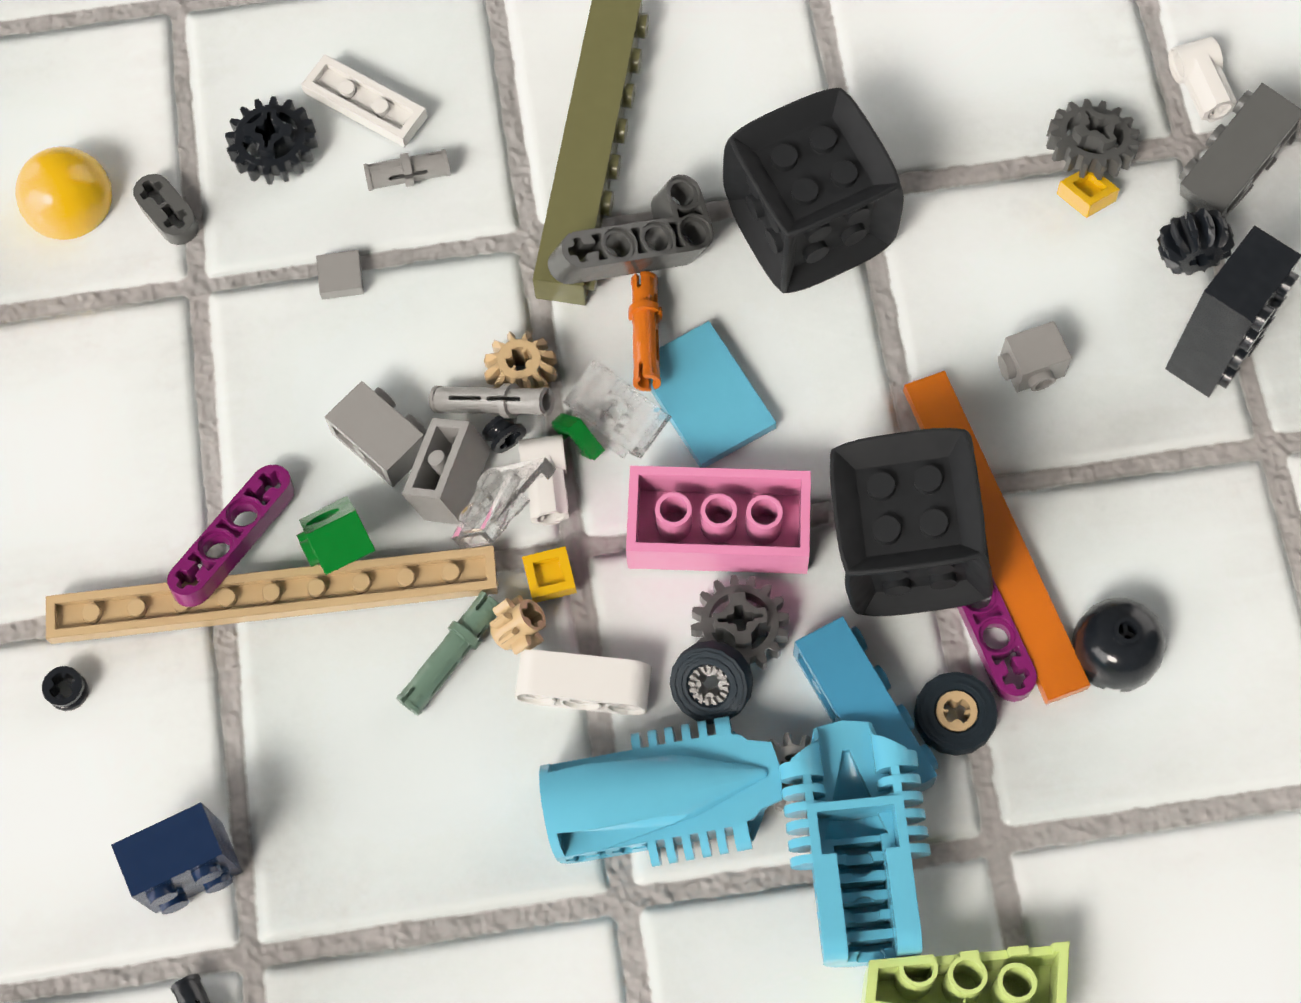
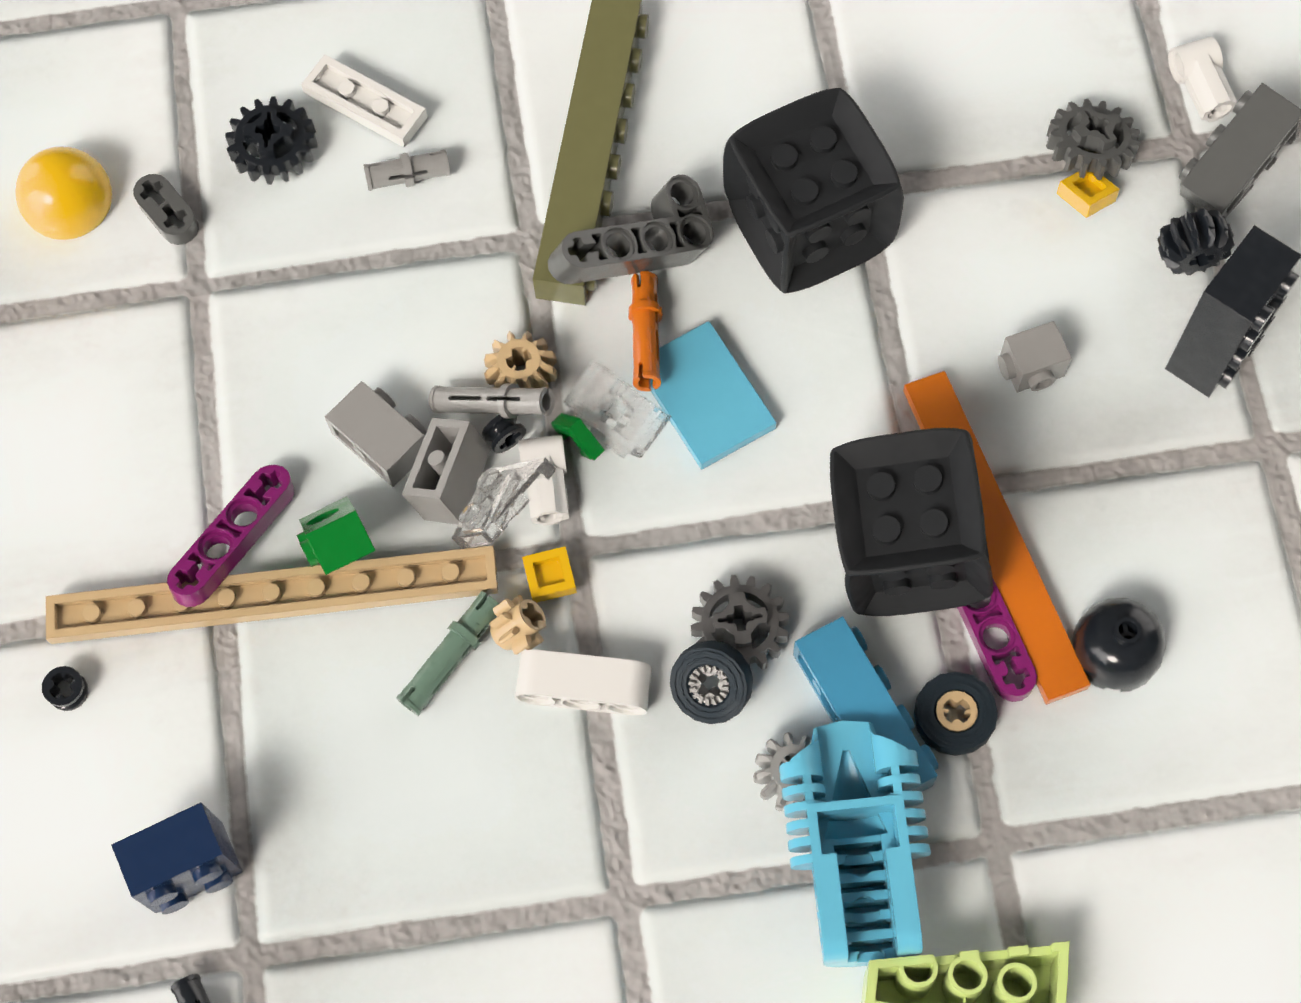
(340, 274): light grey tile -> none
(661, 796): medium azure connector -> none
(718, 519): bright pink brick -> none

